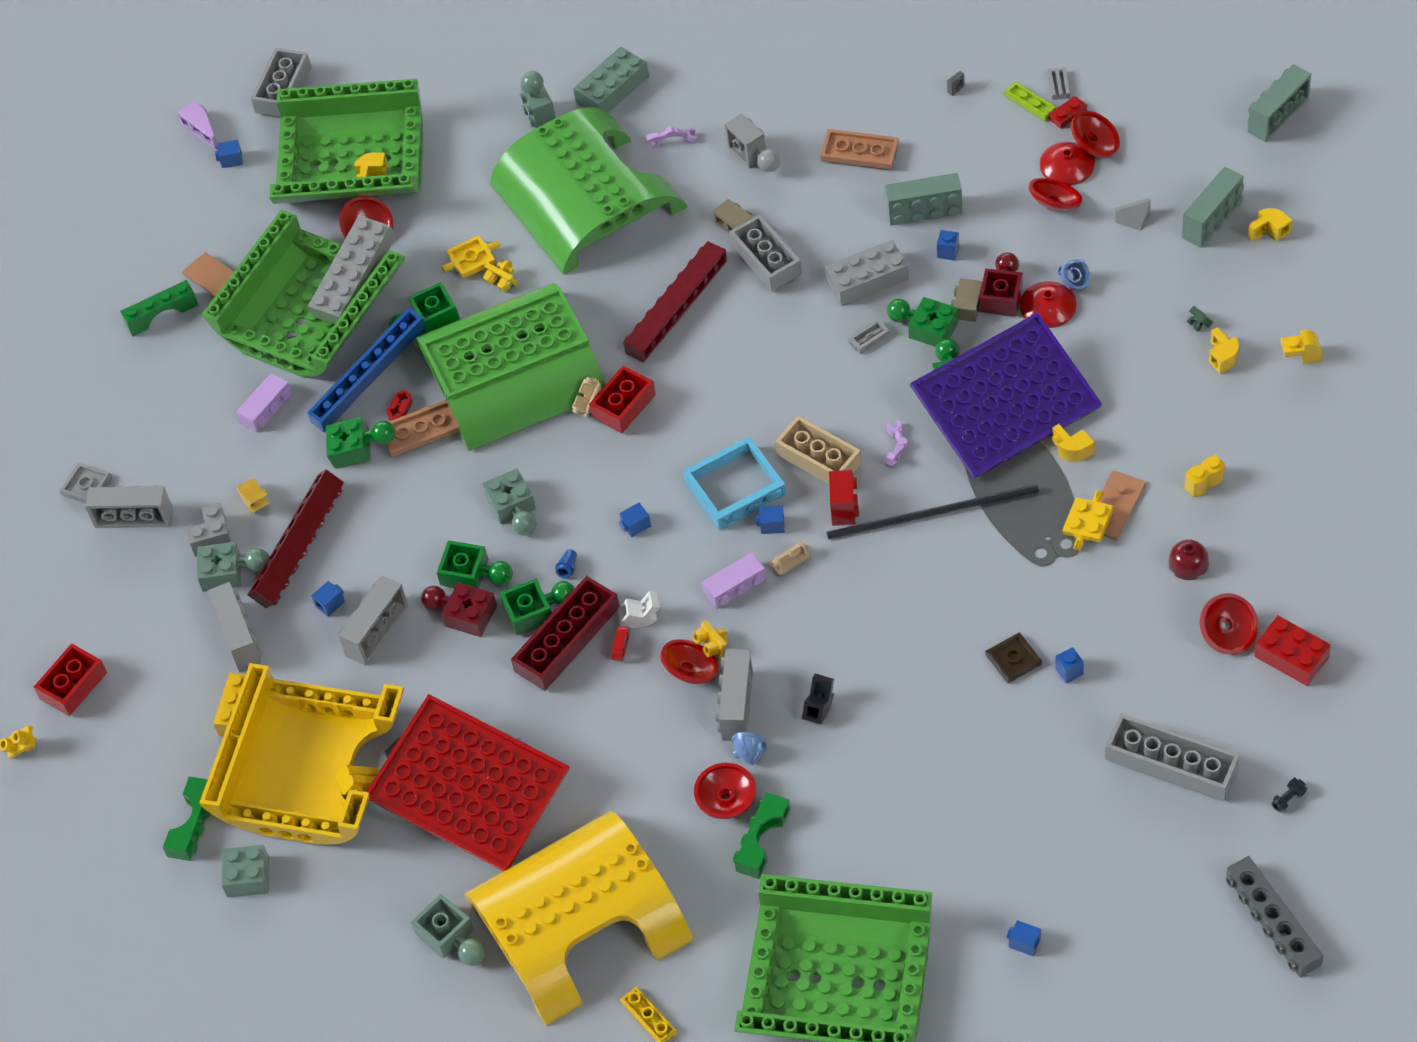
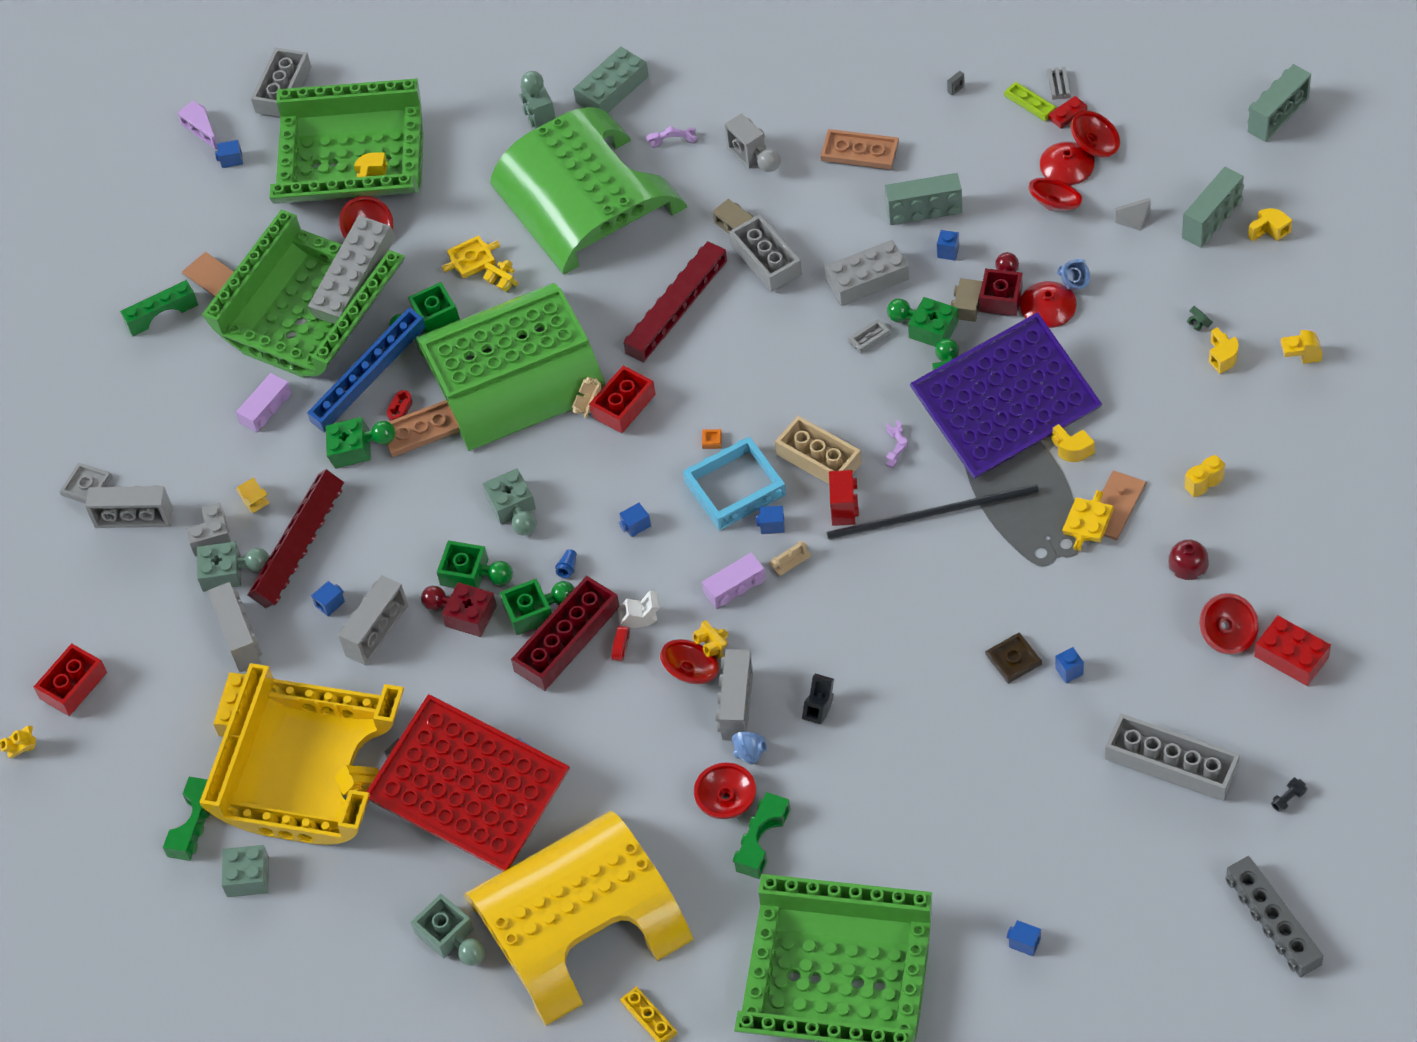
(712, 439): none -> orange tile

